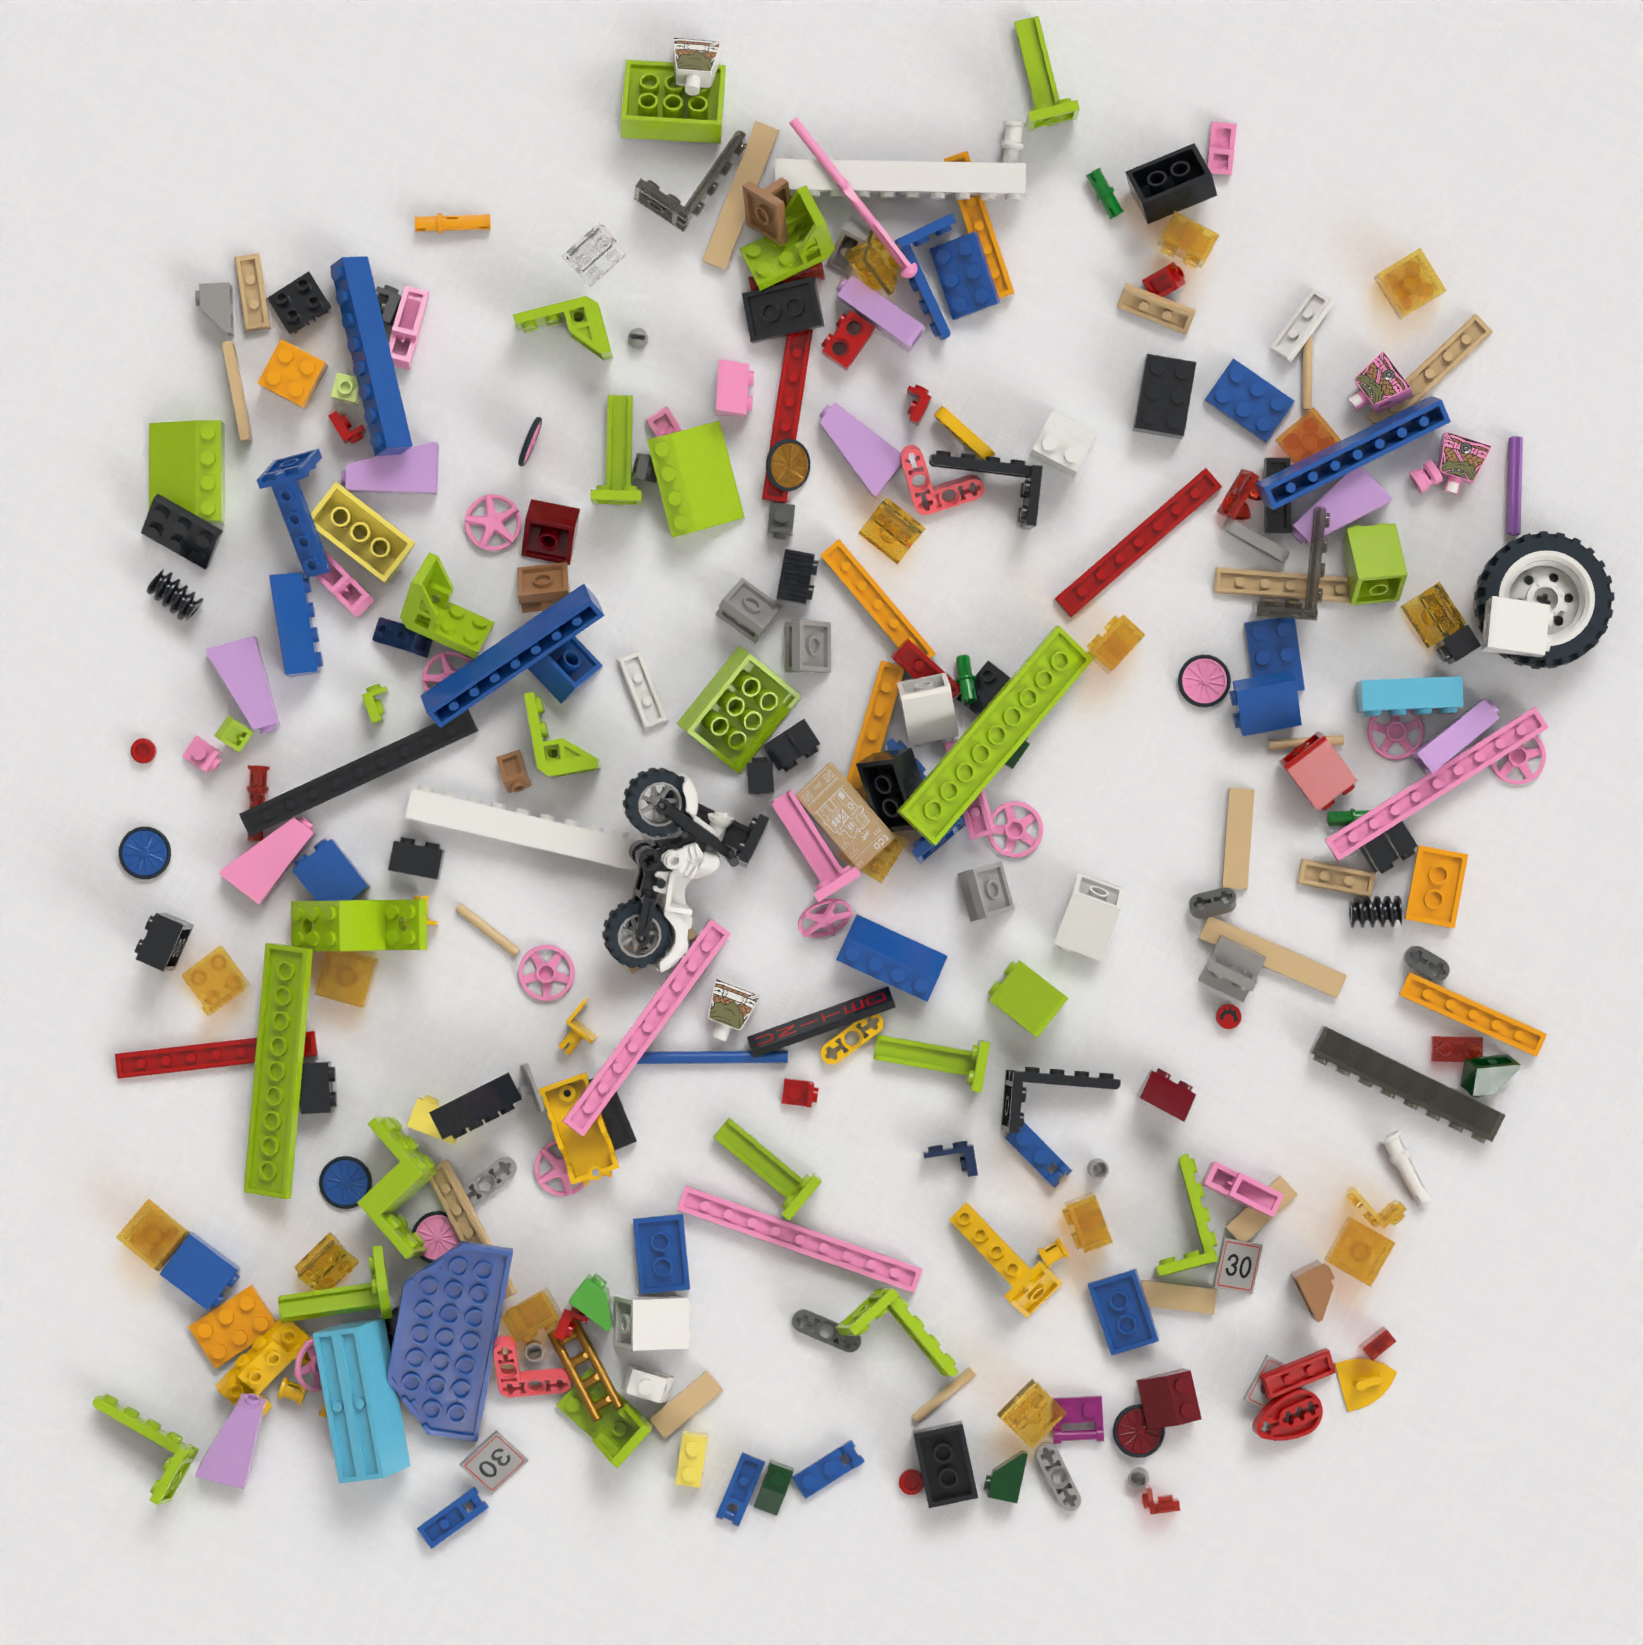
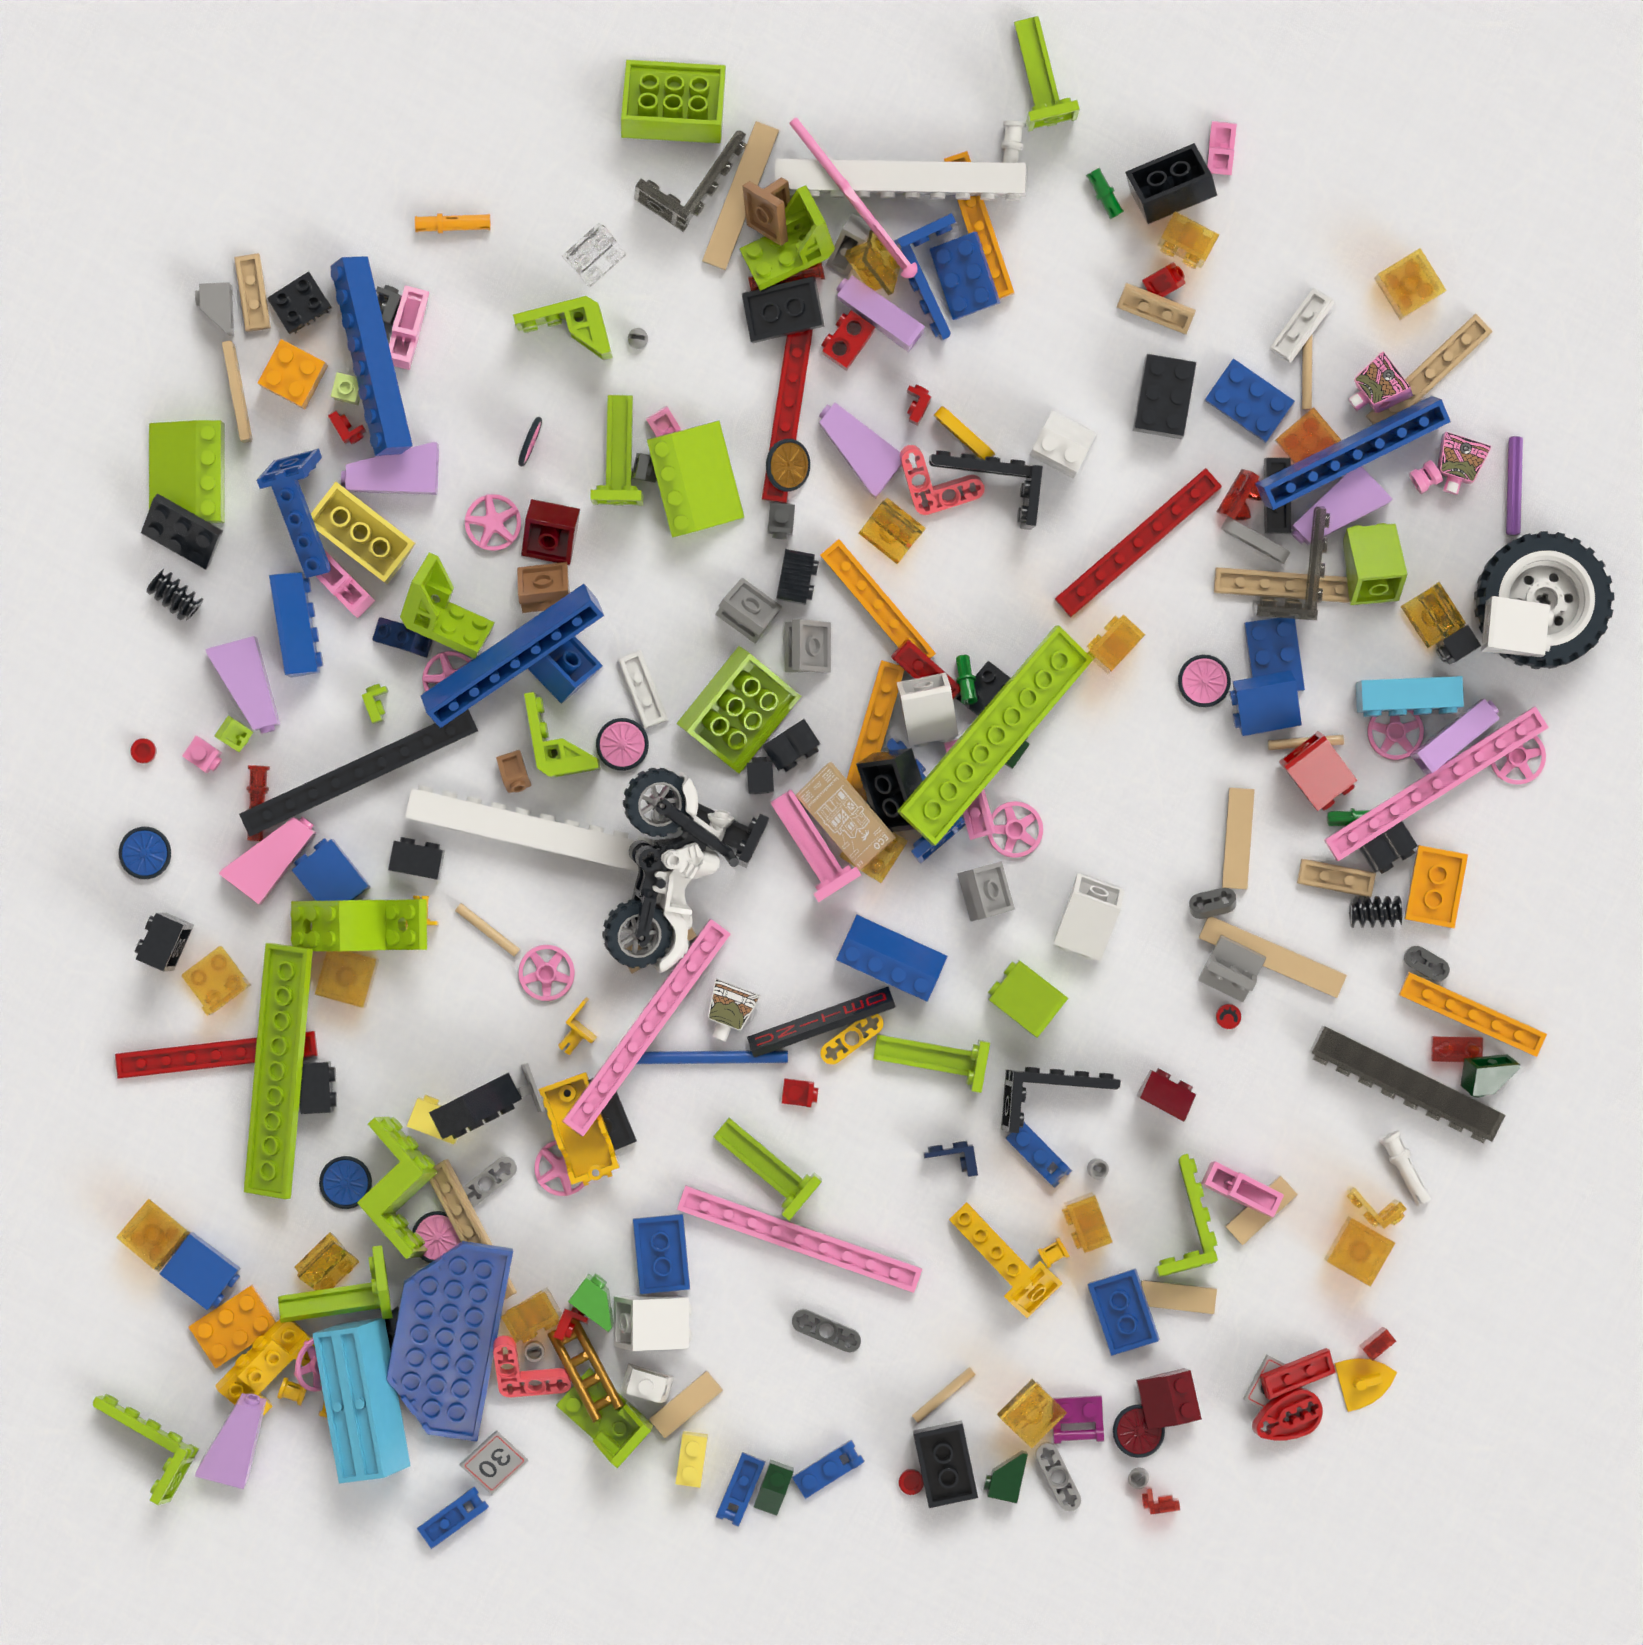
(622, 744): none -> bright pink wheel
(695, 63): torso -> none
(732, 388): bright pink slope -> none
(824, 918): bright pink wheel -> none
(888, 1300): lime bracket -> none
(1237, 1265): light grey piece -> none
(1315, 1287): medium nougat slope -> none

